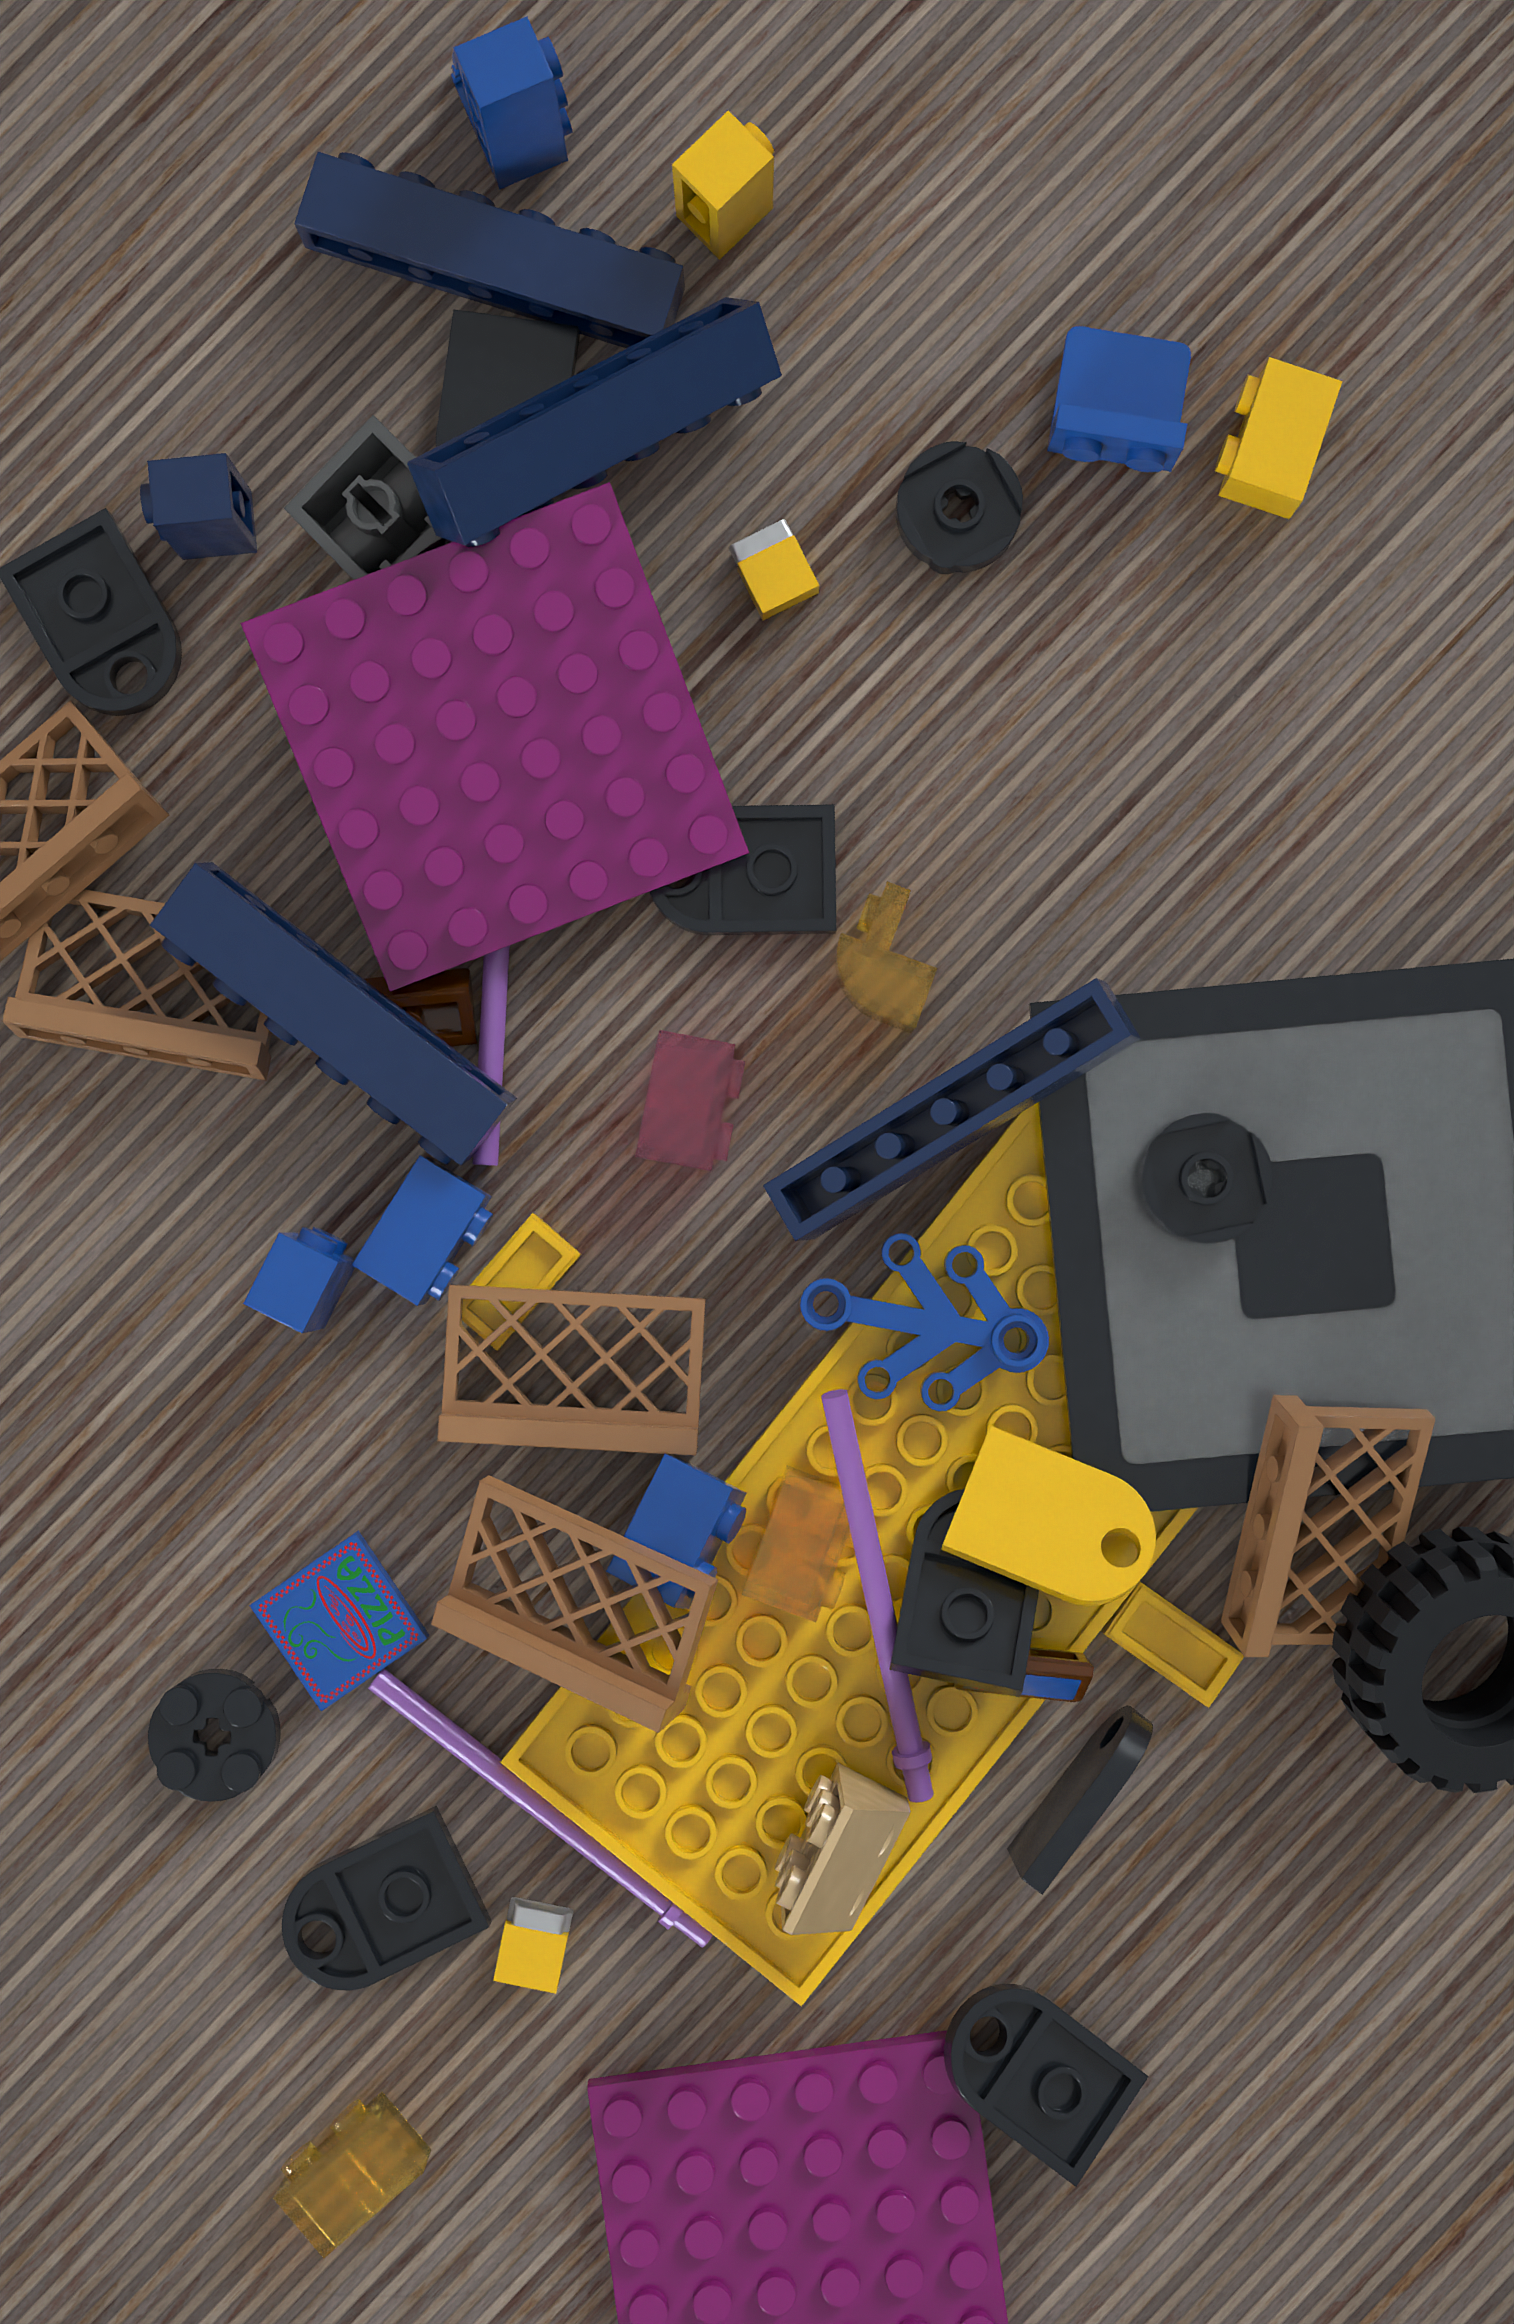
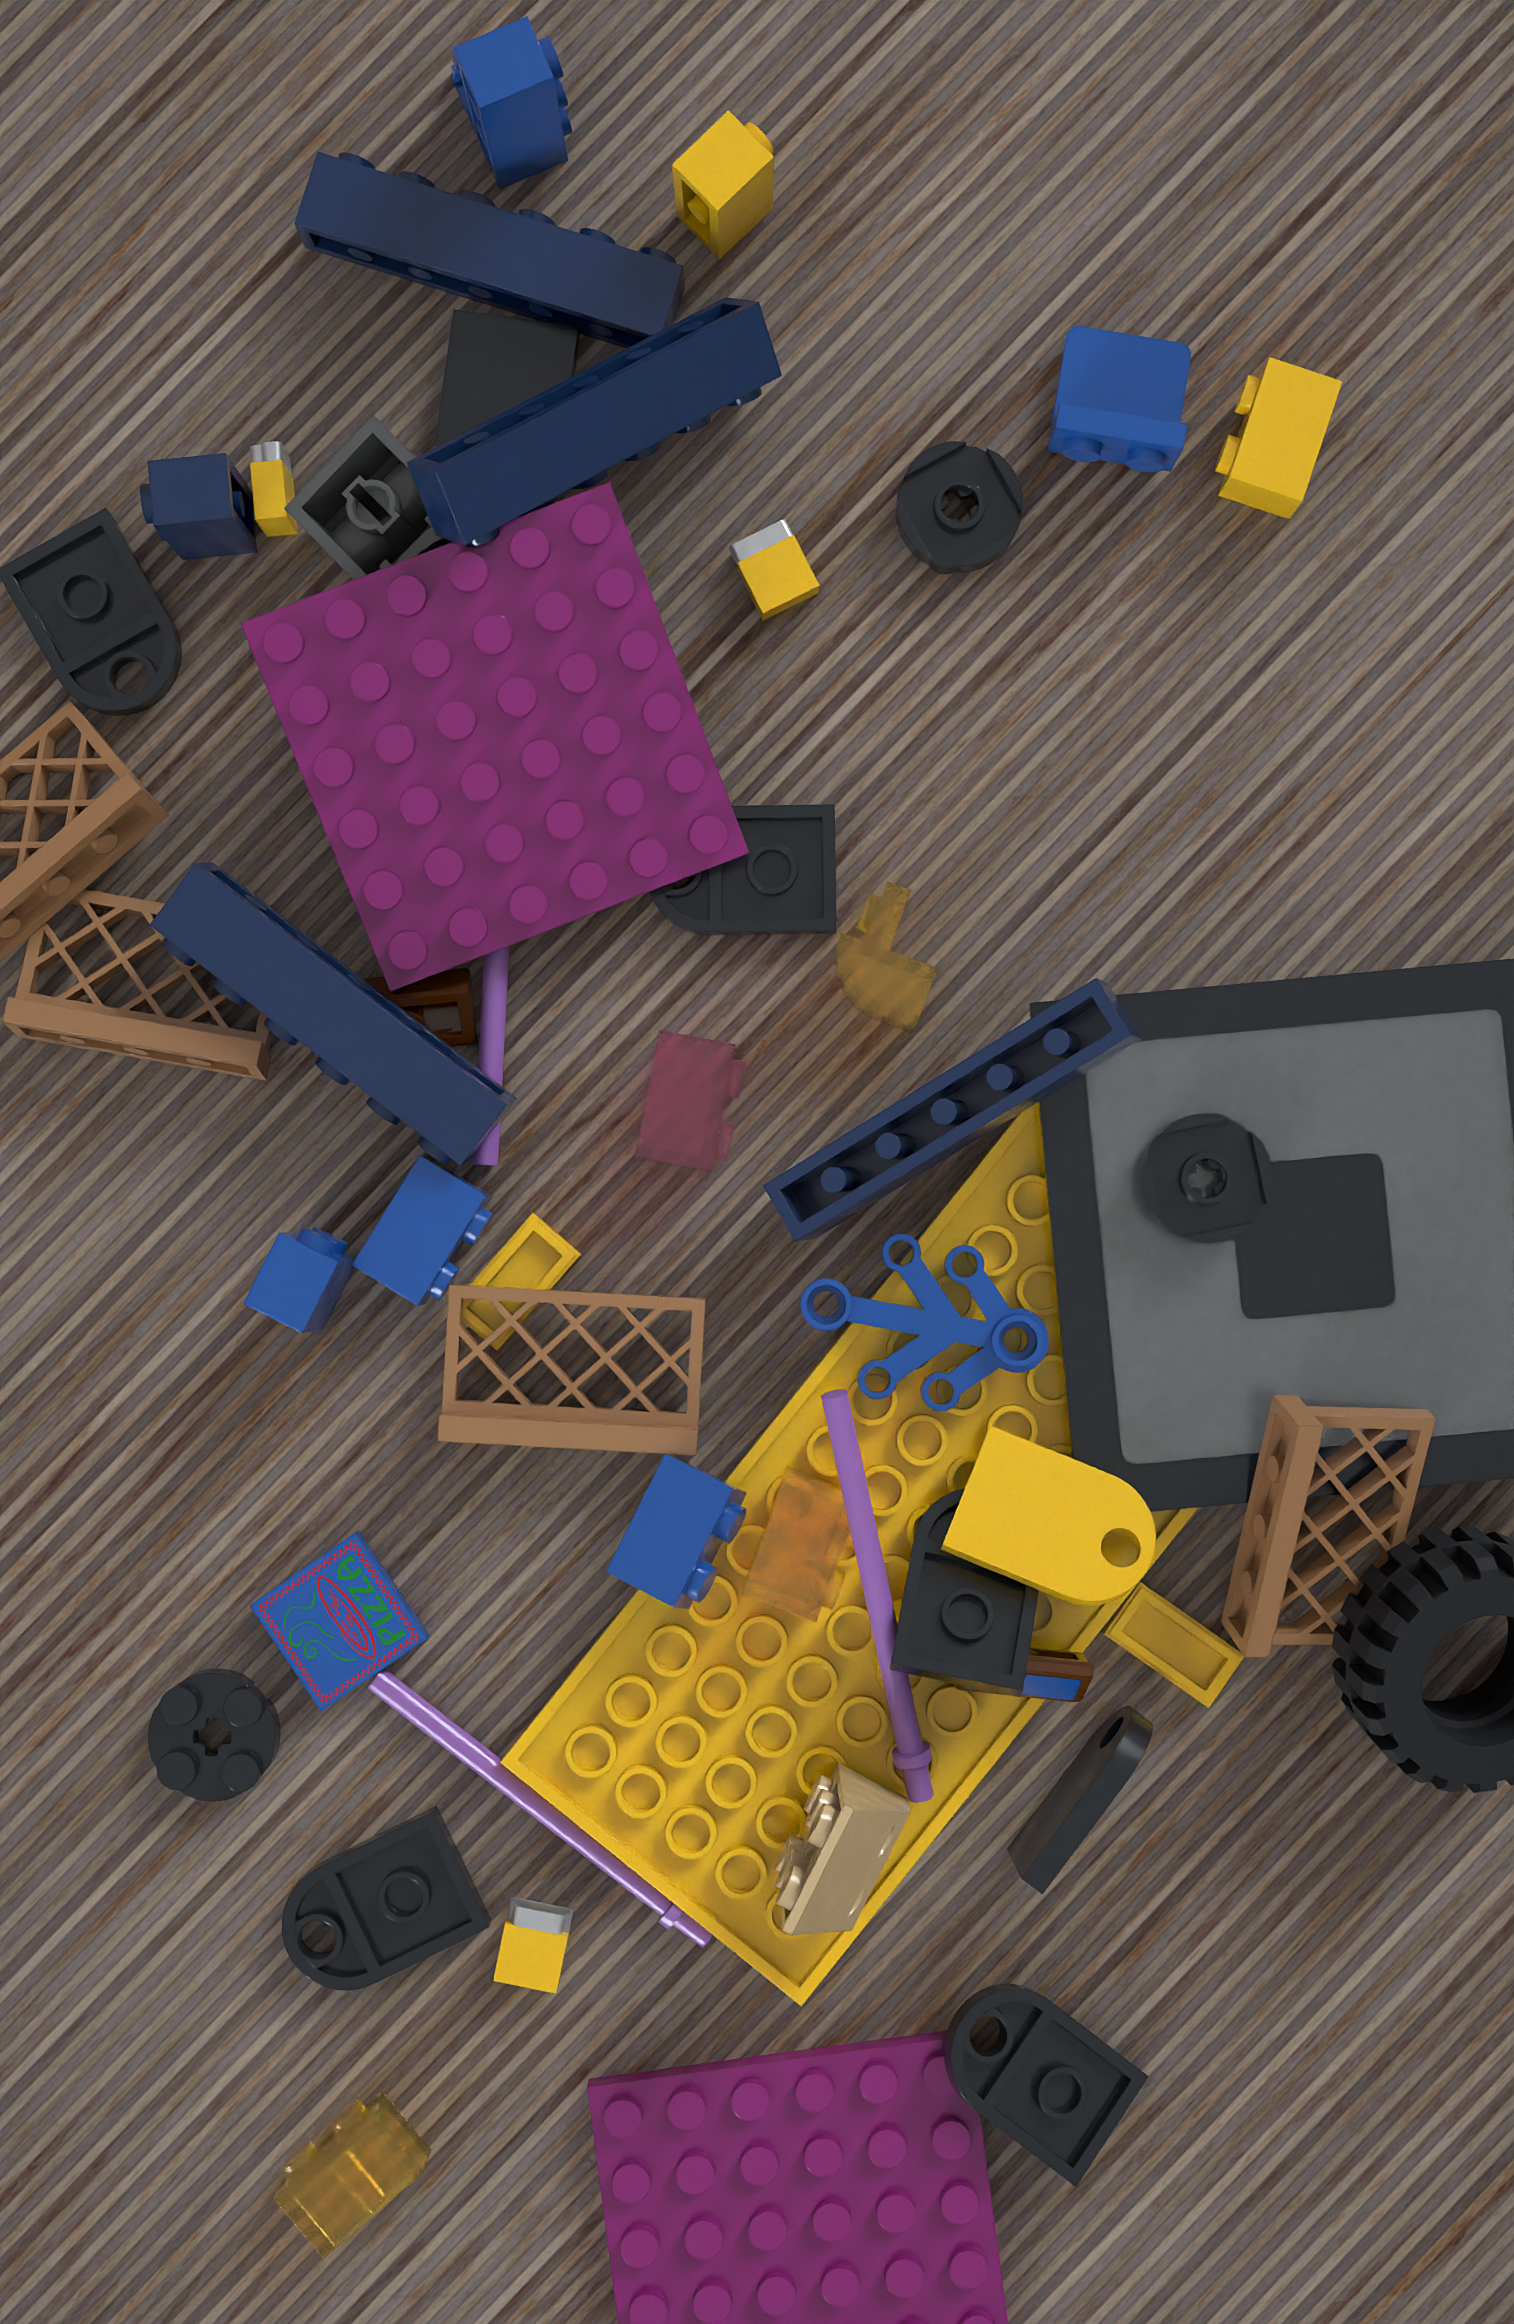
(272, 488): none -> yellow piece
(570, 1654): medium nougat fence -> none

